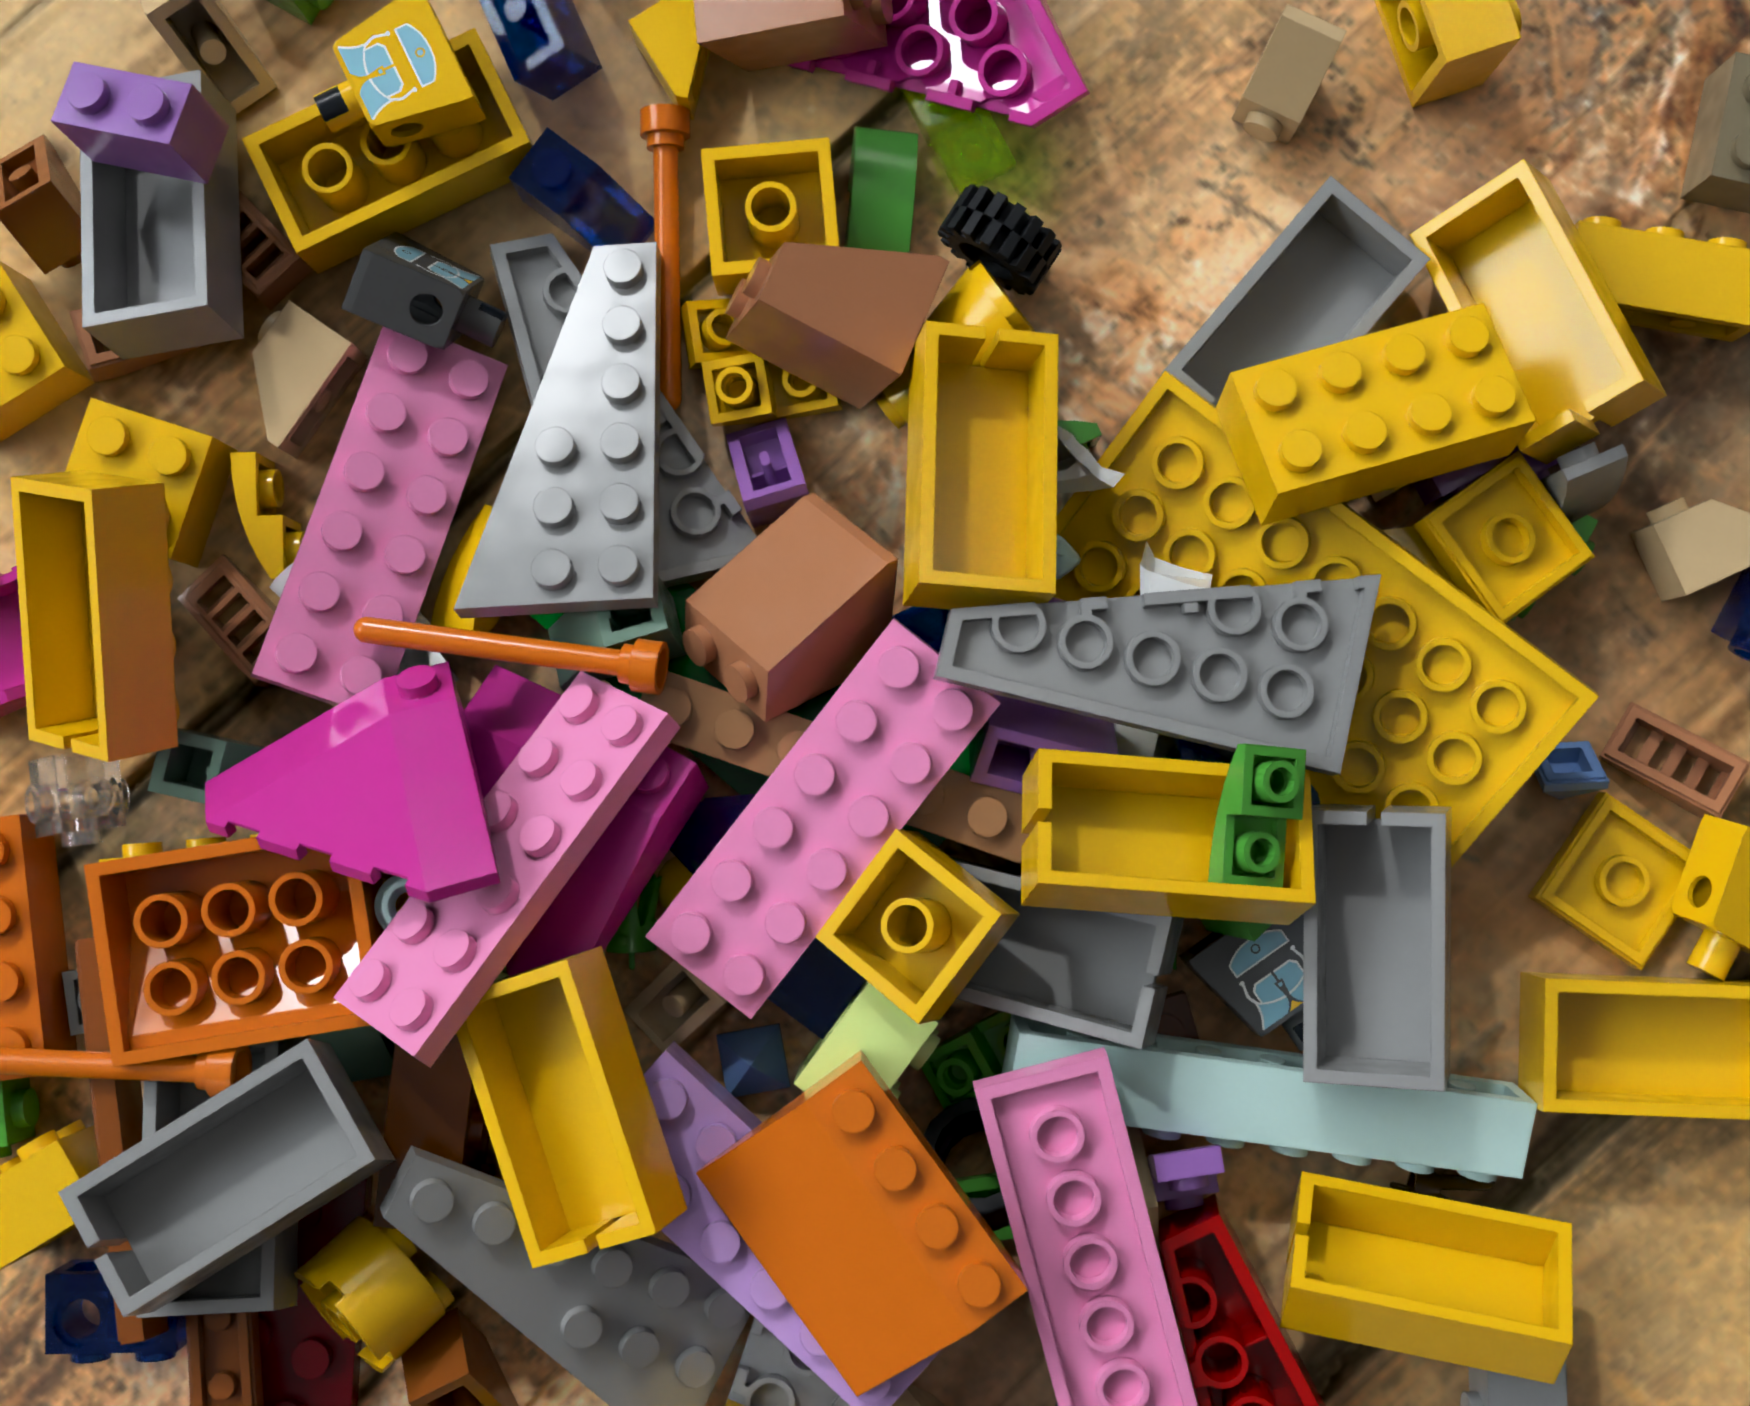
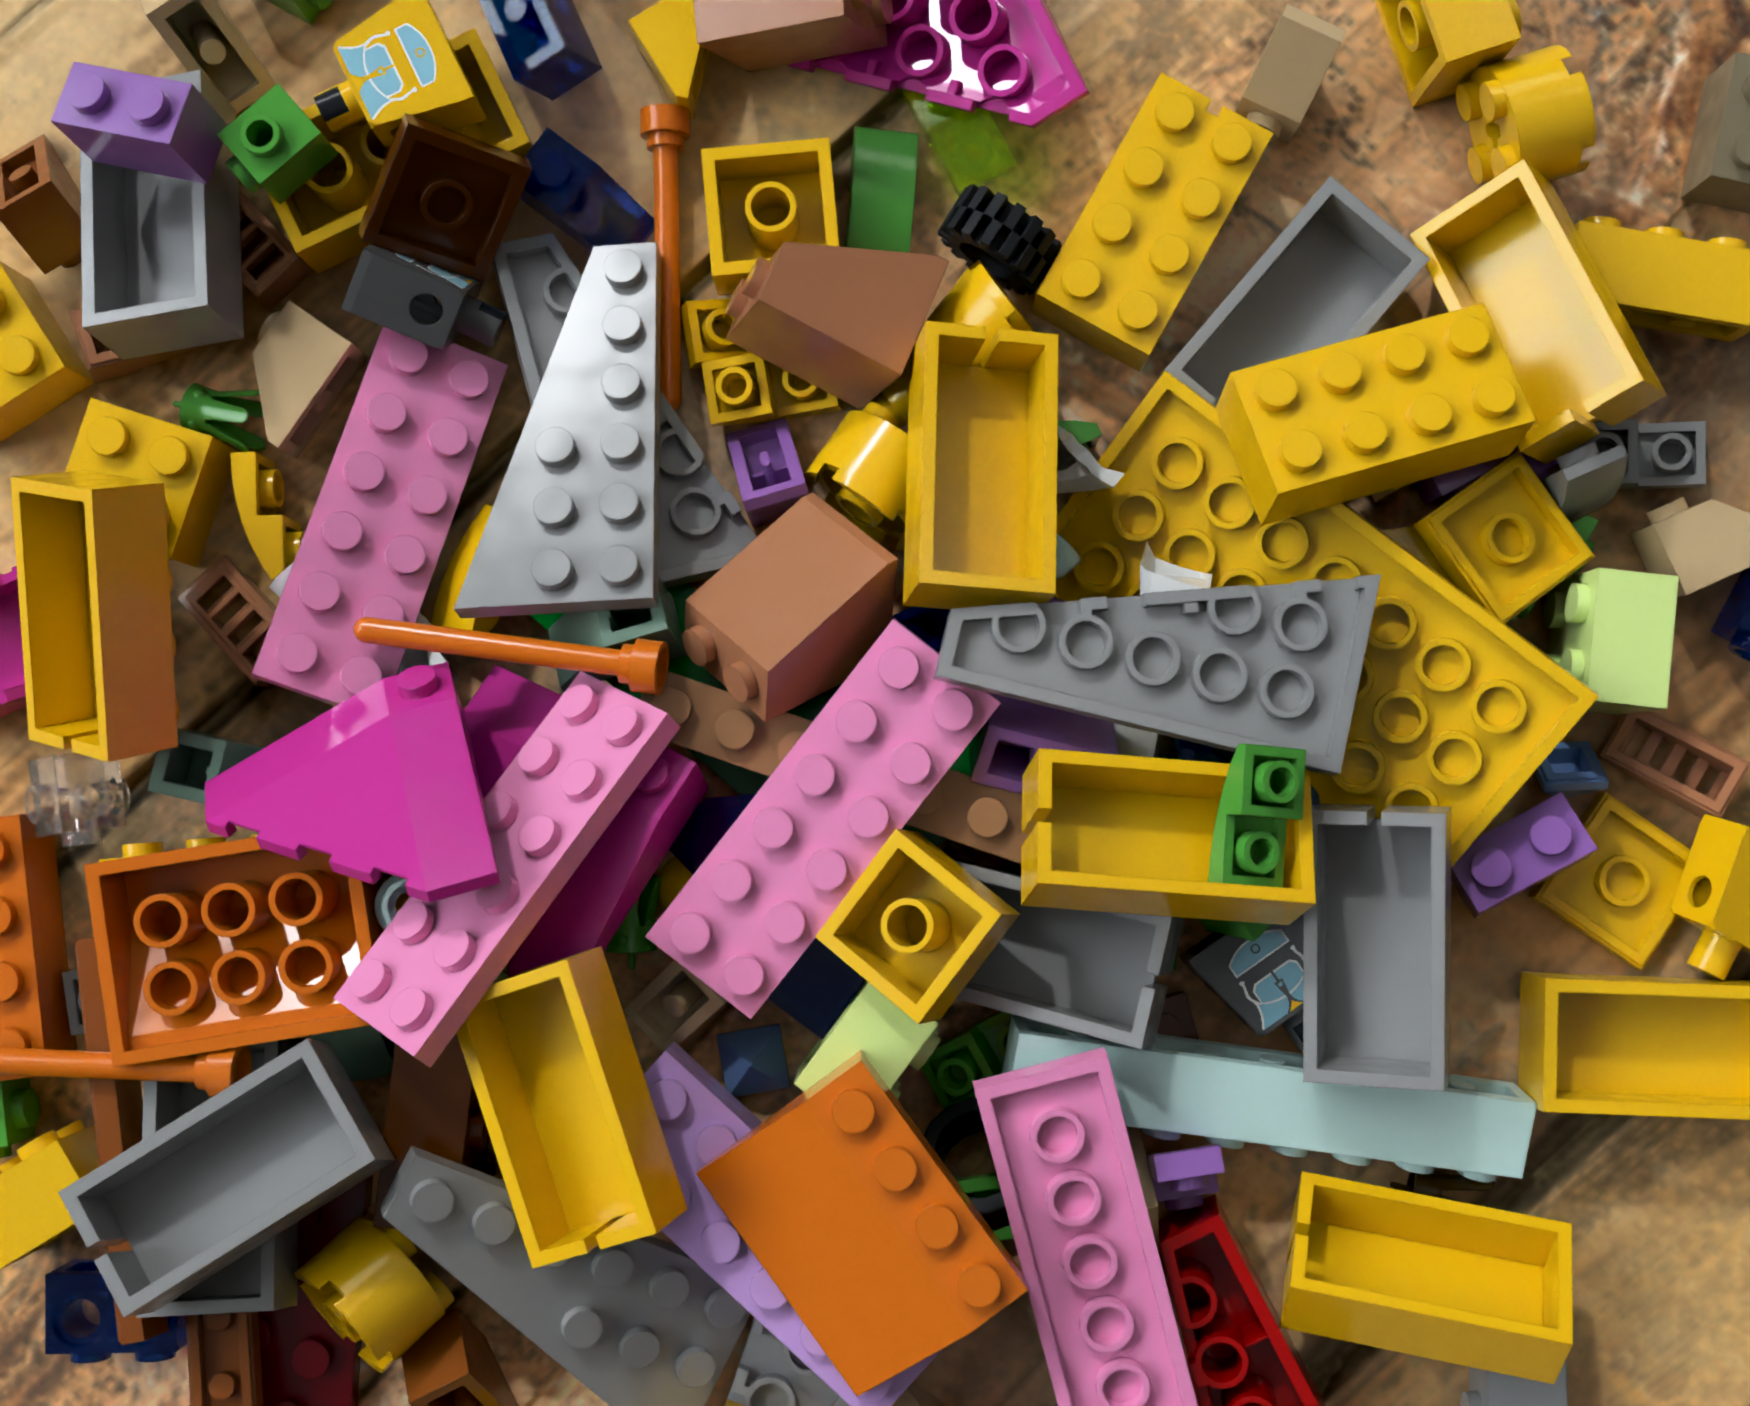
(212, 410): none -> bright green piece
(275, 146): none -> bright green brick
(444, 198): none -> reddish brown plate
(866, 472): none -> yellow brick
(1150, 222): none -> yellow piece
(1521, 855): none -> medium lavender brick
(1527, 112): none -> yellow brick
(1615, 635): none -> yellowish green brick
(1658, 453): none -> light grey slope

